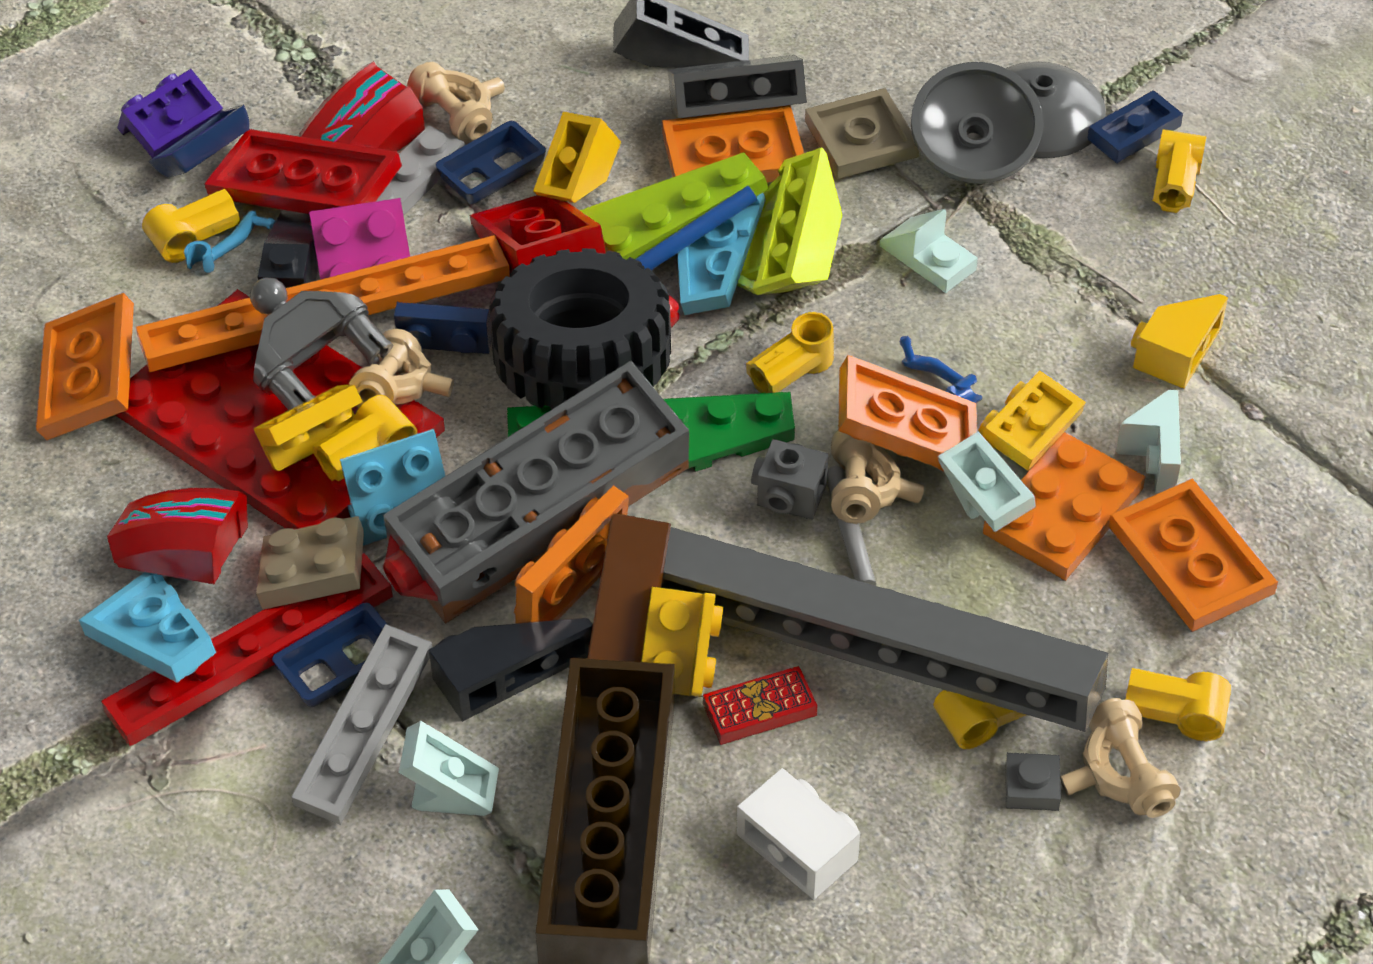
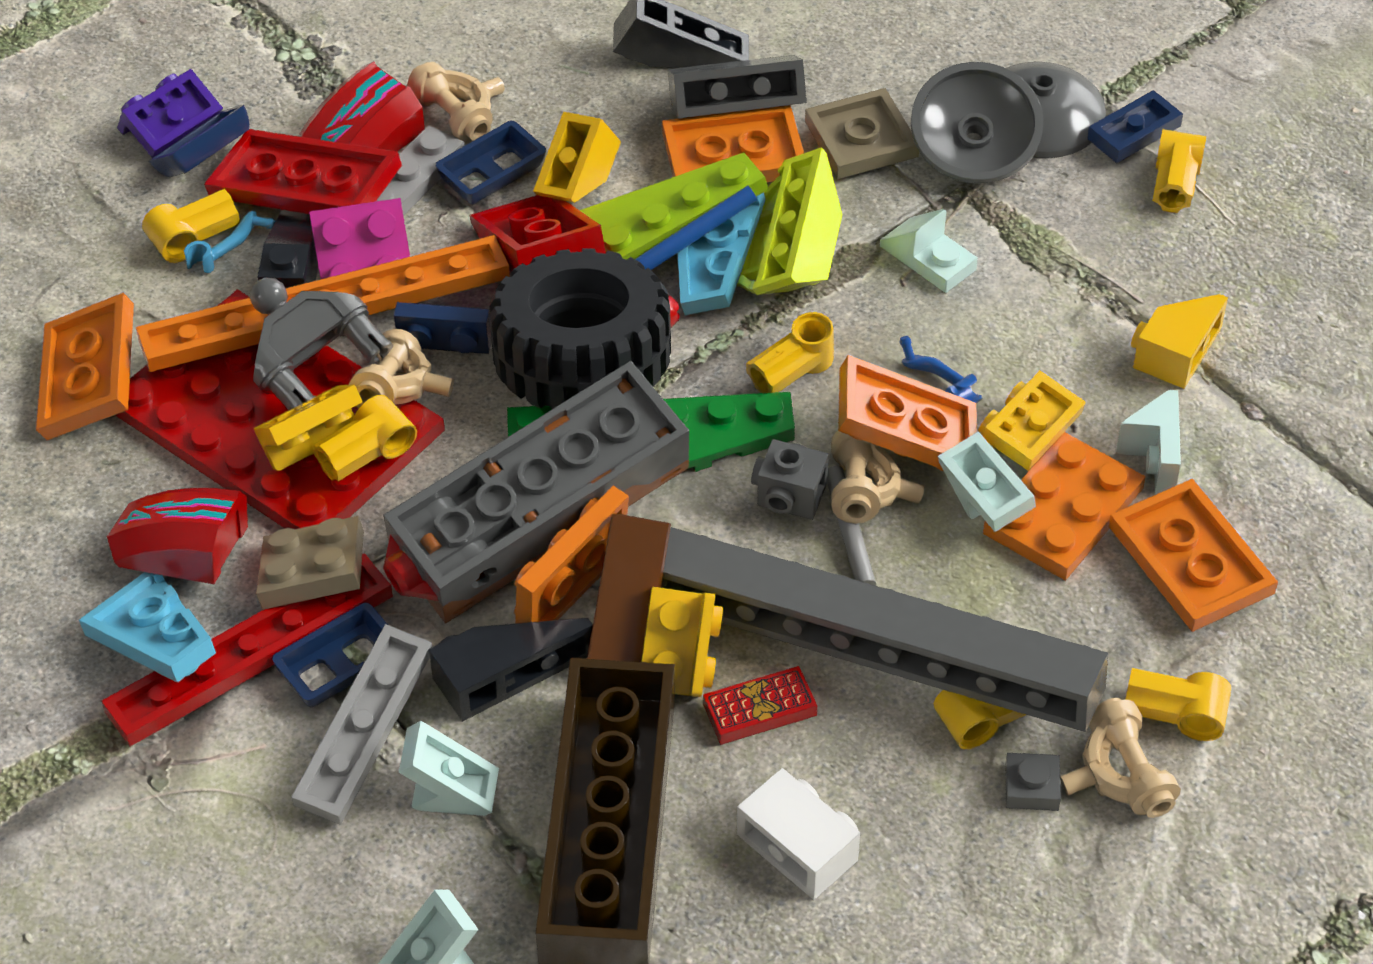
(389, 476): medium azure hinge -> none

